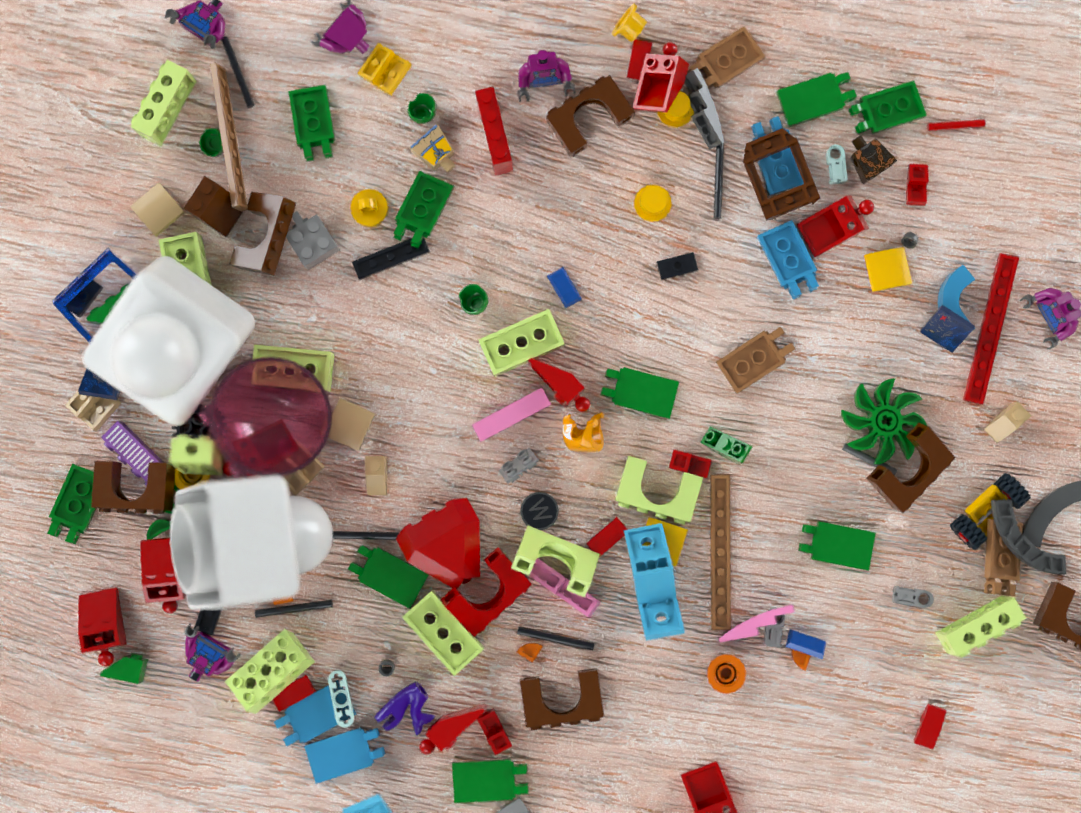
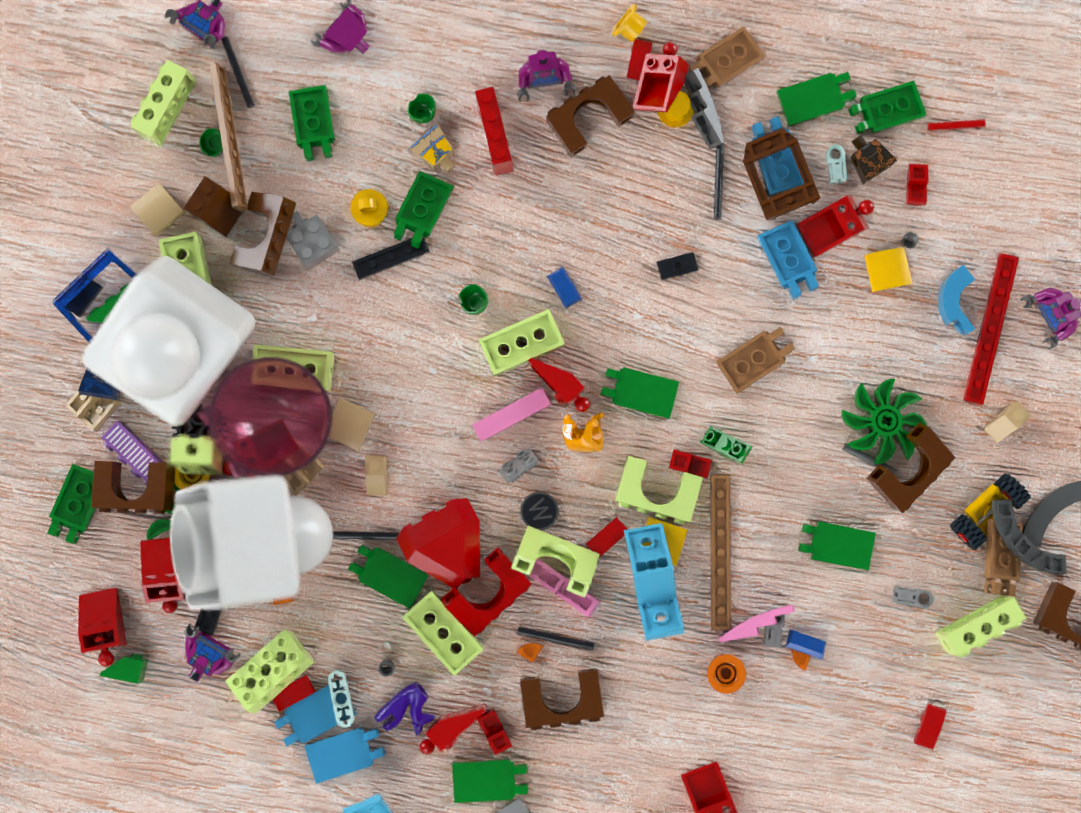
(293, 608): black bar -> none
(384, 69): yellow slope -> none
(652, 203): yellow piece -> none
(947, 328): dark blue tile -> none

